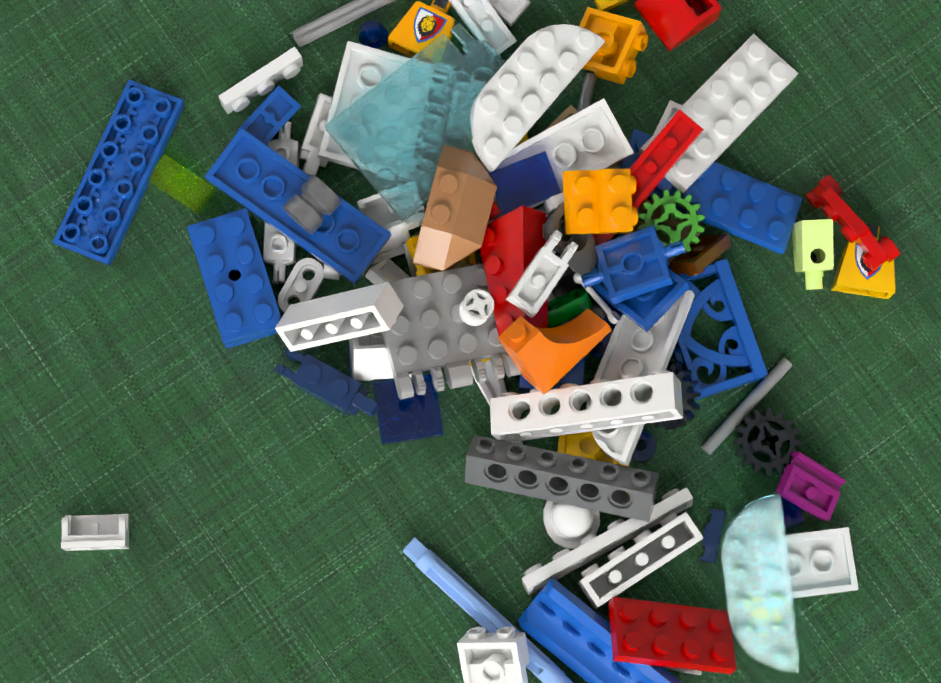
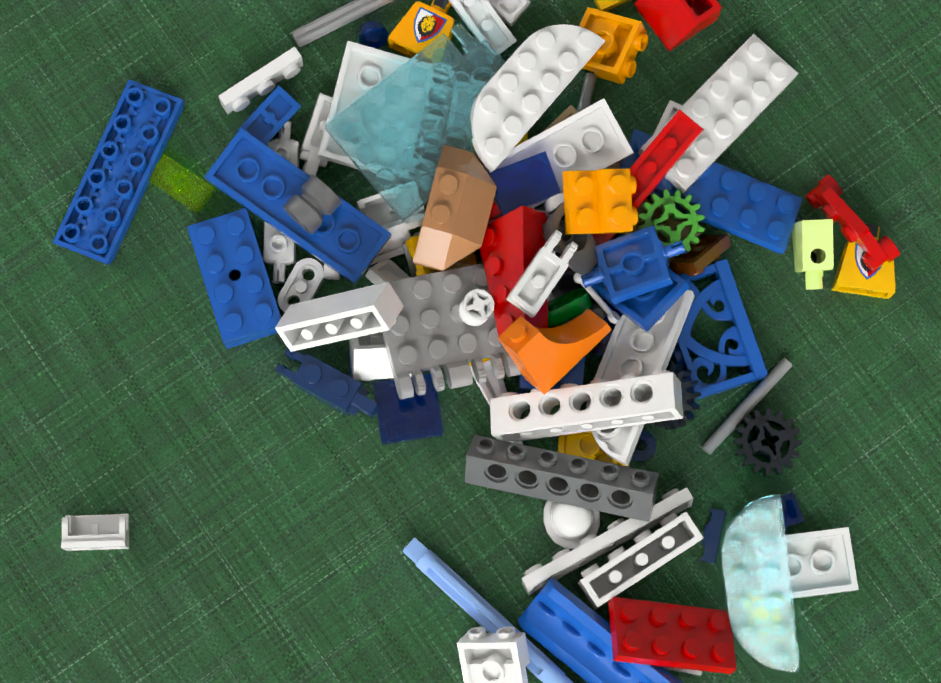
(810, 486): magenta plate -> none

